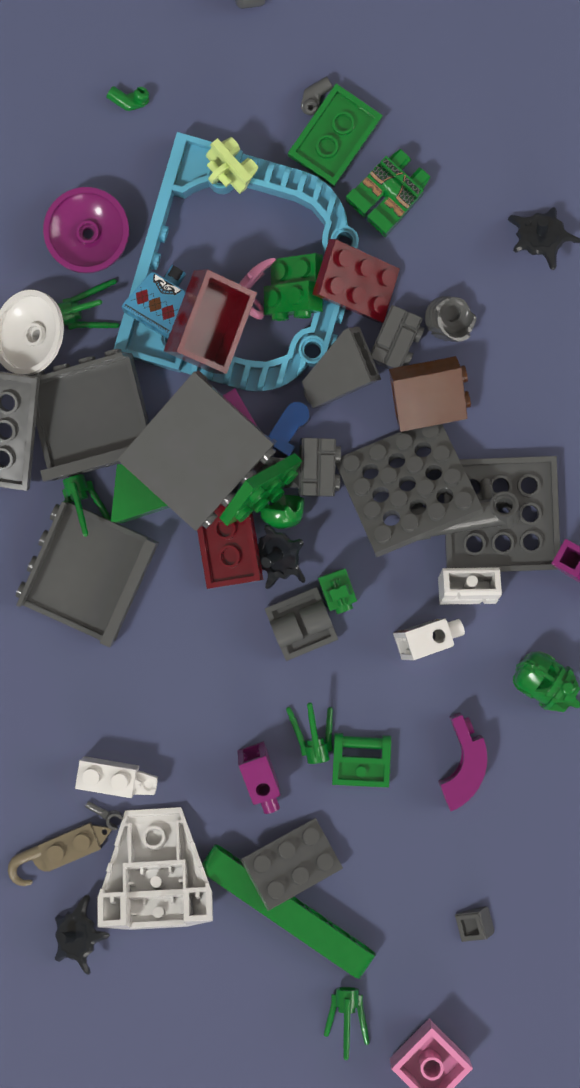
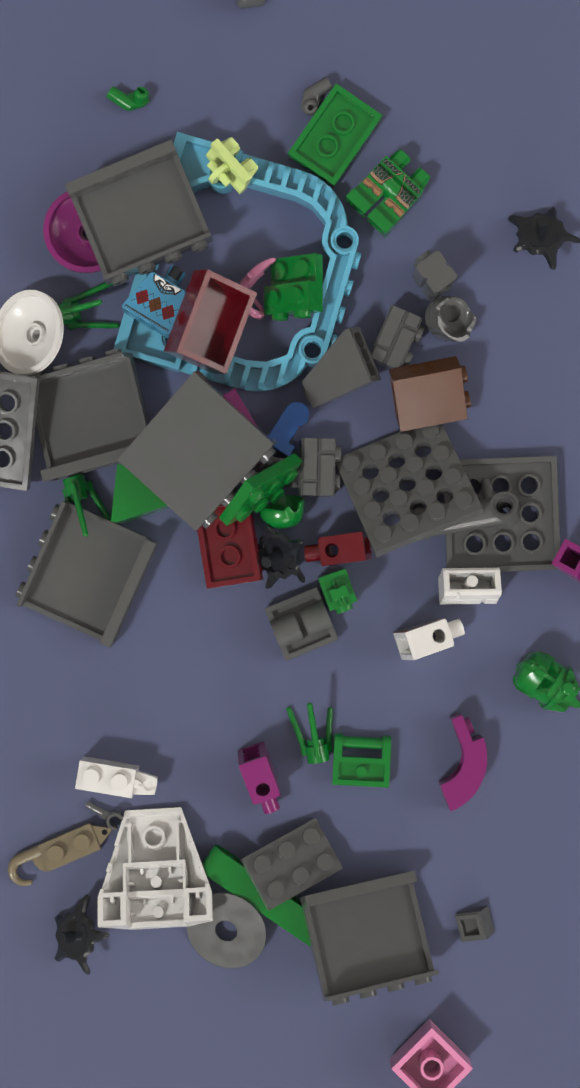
(139, 213): none -> dark grey panel
(249, 938): none -> dark grey sticker
(347, 1000): green plant -> none
(351, 547): none -> dark red torso
(356, 280): dark red plate -> none
(368, 938): none -> dark grey panel
(433, 274): none -> dark grey brick

